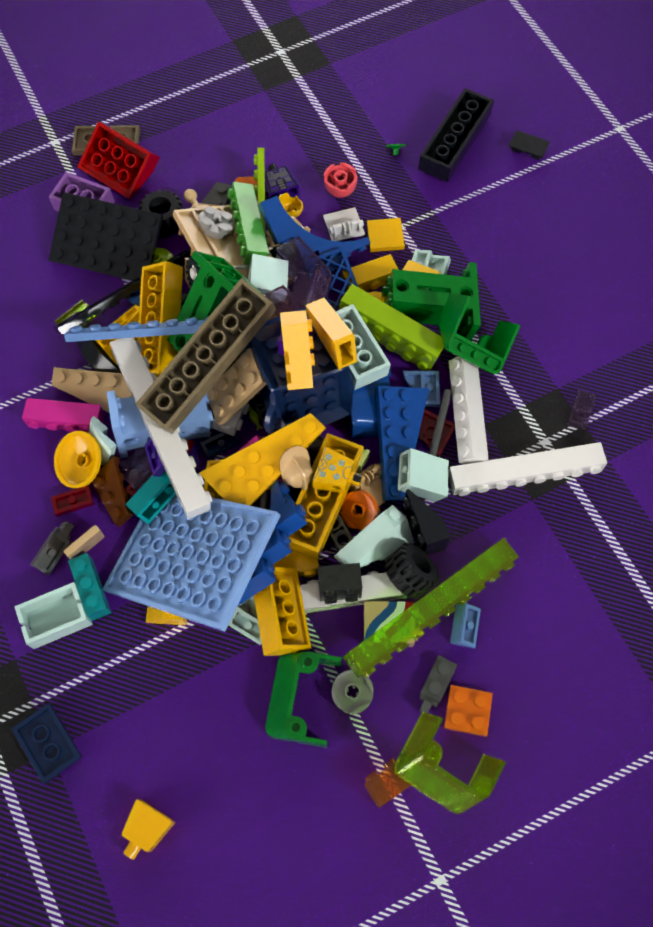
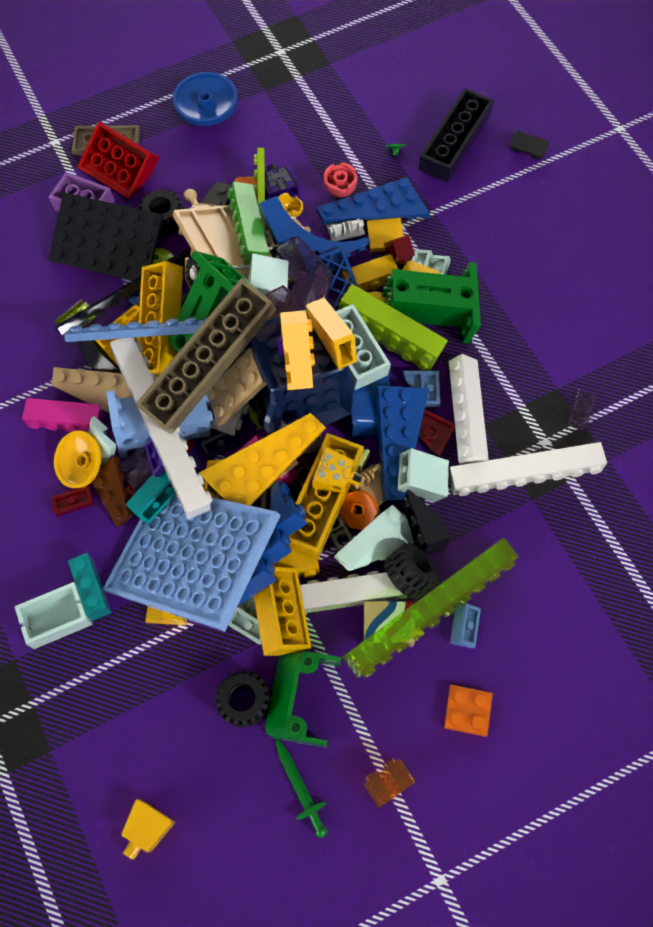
(46, 743): dark blue plate -> none
(53, 548): dark grey hinge -> none
(84, 542): tan tile -> none
(205, 98): none -> blue dish
(223, 219): light grey plate -> none
(233, 683): none -> black tyre
(296, 467): tan piece -> none
(302, 793): none -> green sword
(340, 582): pearl dark grey brick -> none
(347, 703): light grey plate -> none
(383, 202): none -> blue wing
(400, 249): none -> dark red brick
(420, 769): clear neon green windscreen -> none
(436, 683): dark grey hinge -> none
(440, 422): dark grey bar -> none
(489, 351): green windscreen -> none

